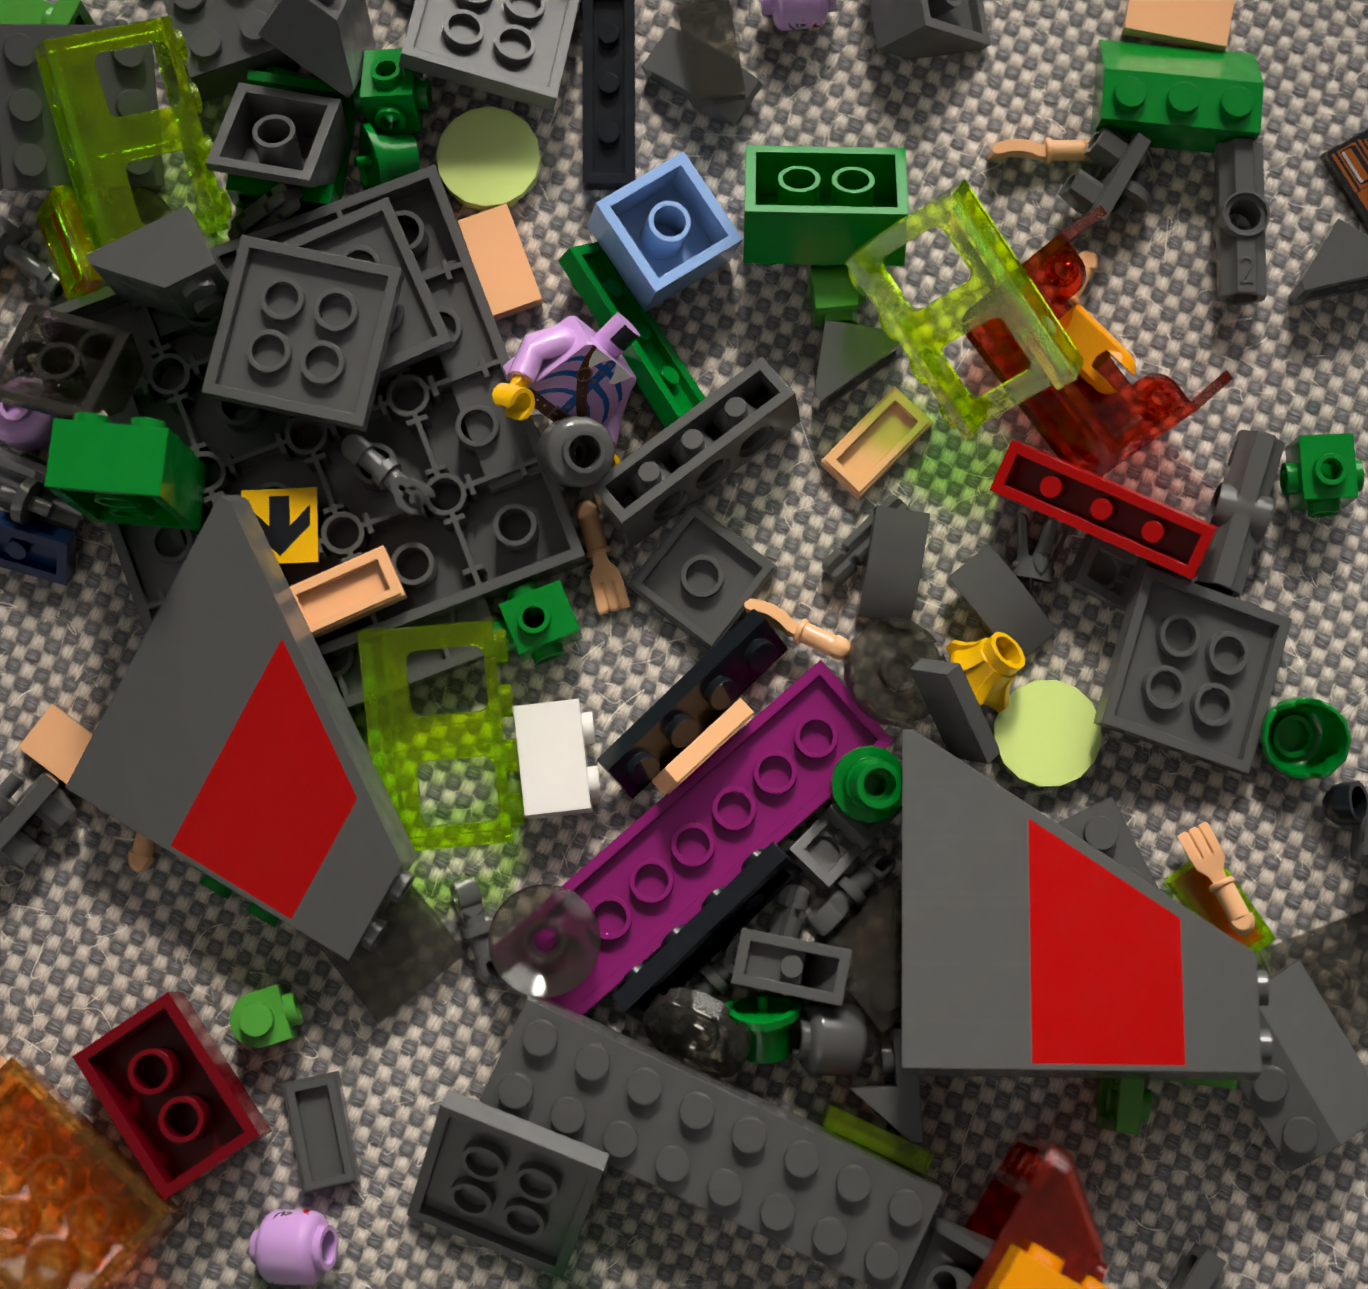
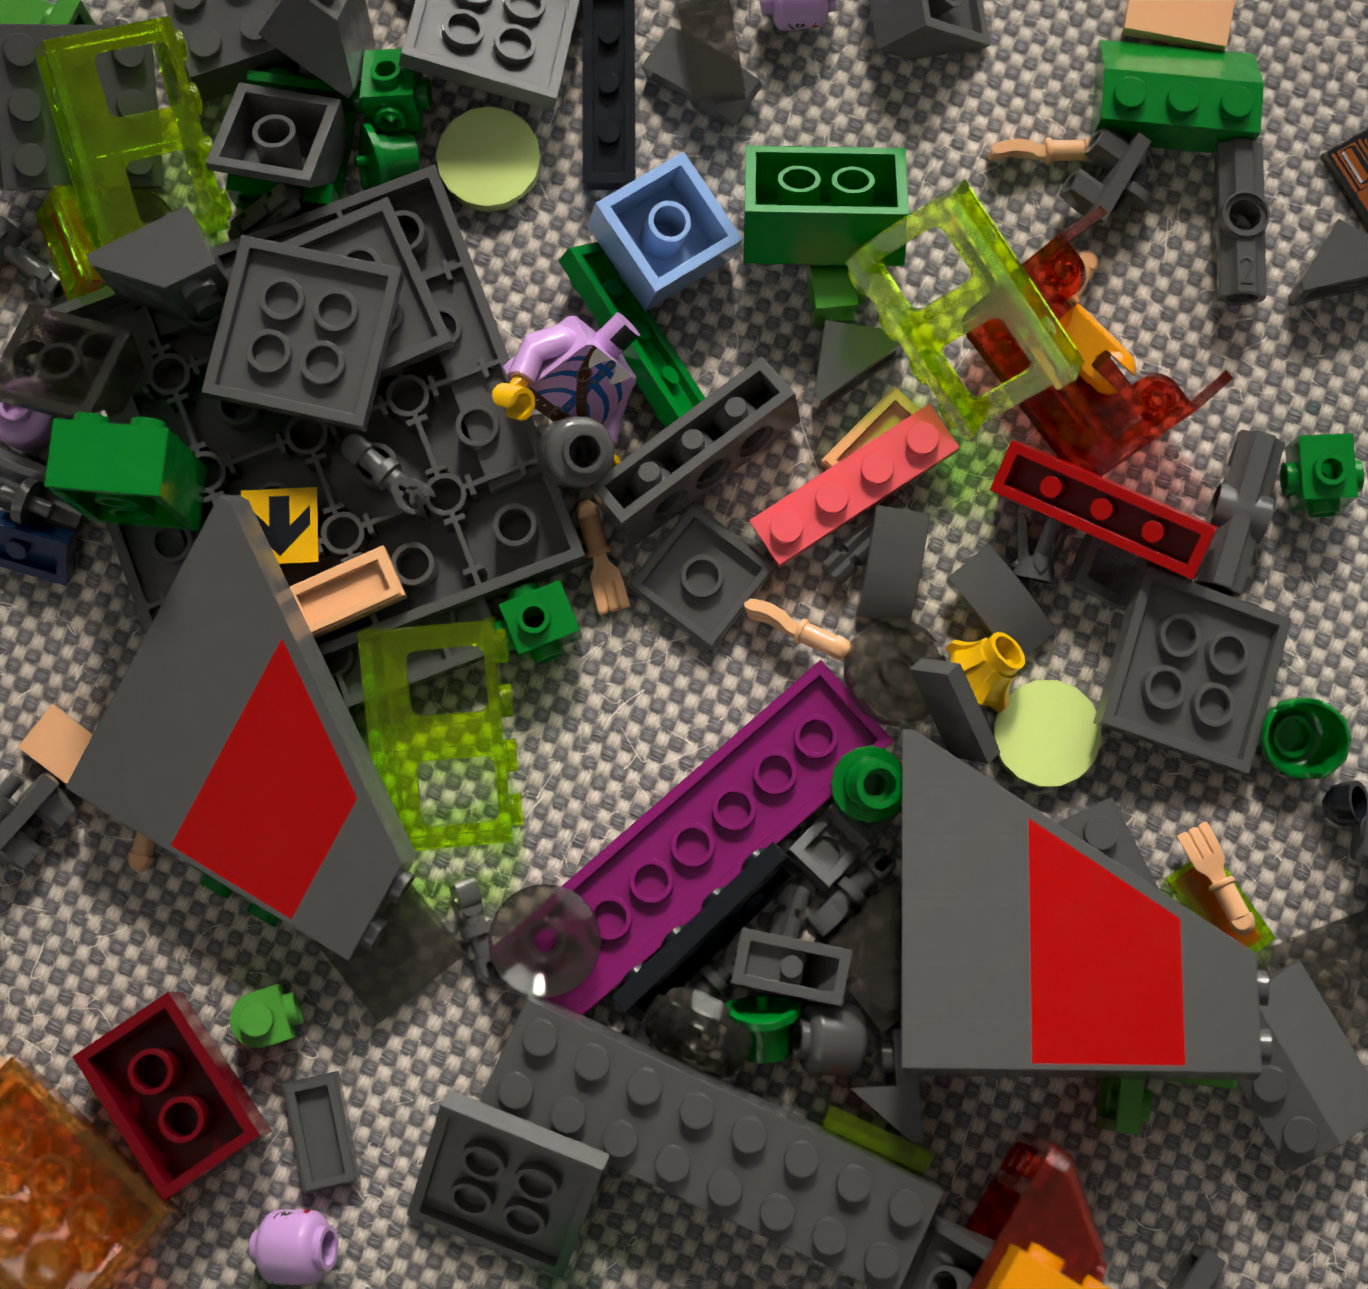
(500, 261): light nougat tile -> none
(555, 760): white brick -> none
(692, 703): black plate -> none
(703, 747): light nougat tile -> none
(854, 485): none -> coral plate

